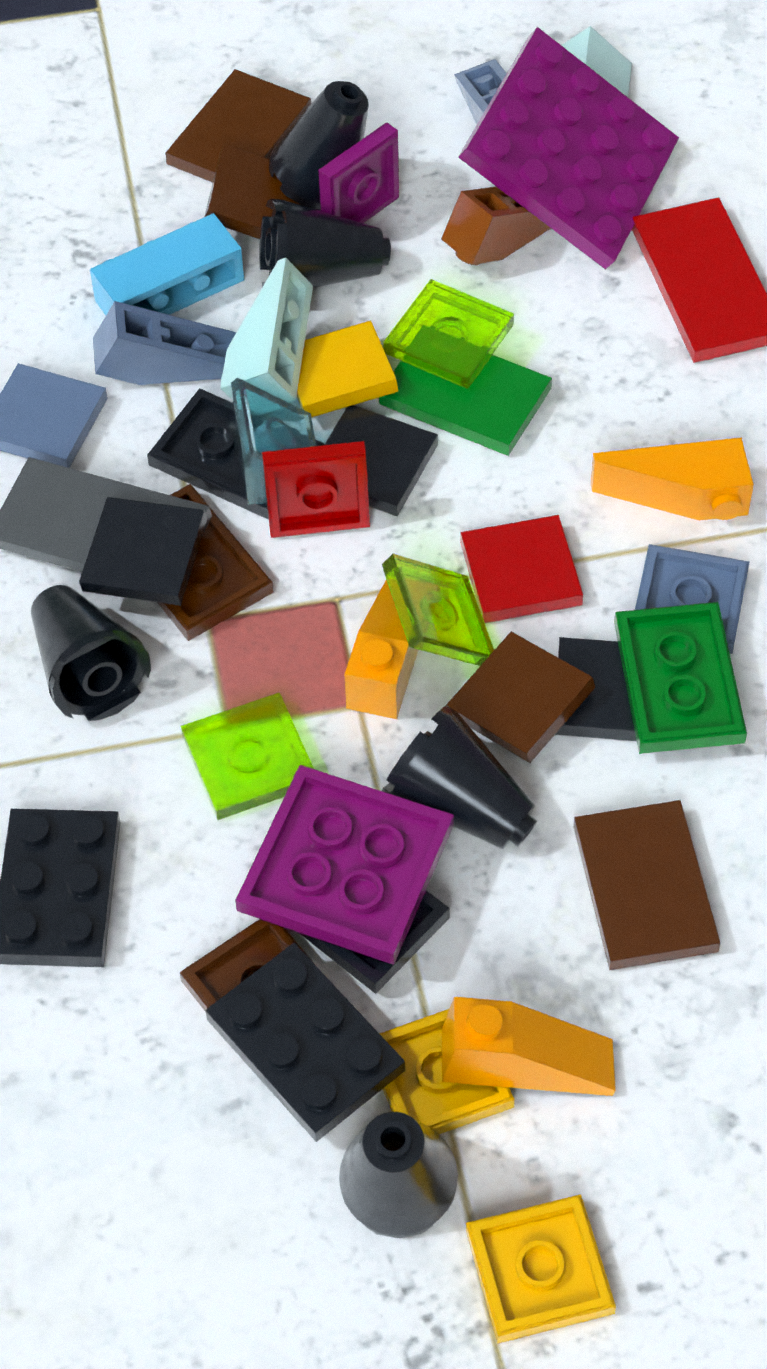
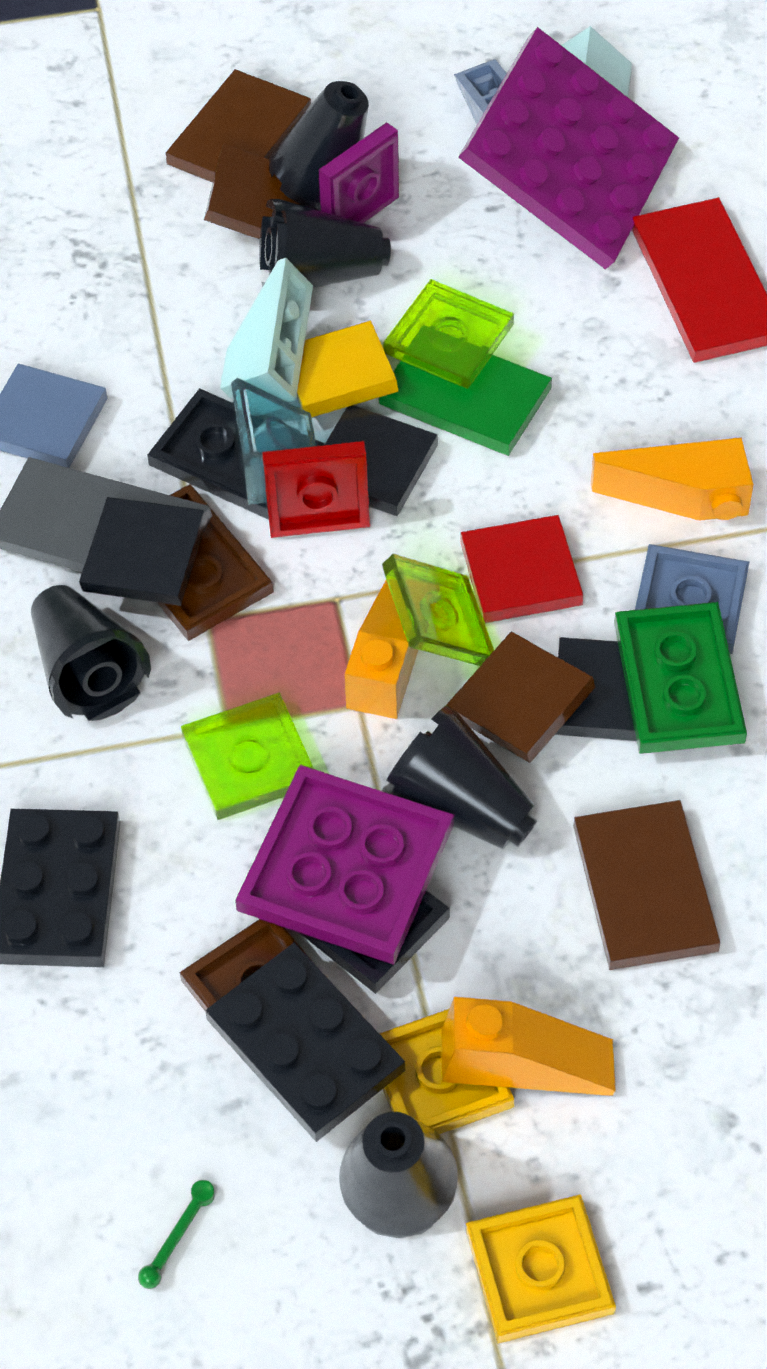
(157, 347): sand blue slope -> none
(171, 269): medium azure brick -> none
(202, 1195): none -> green hinge
(489, 226): dark orange slope -> none

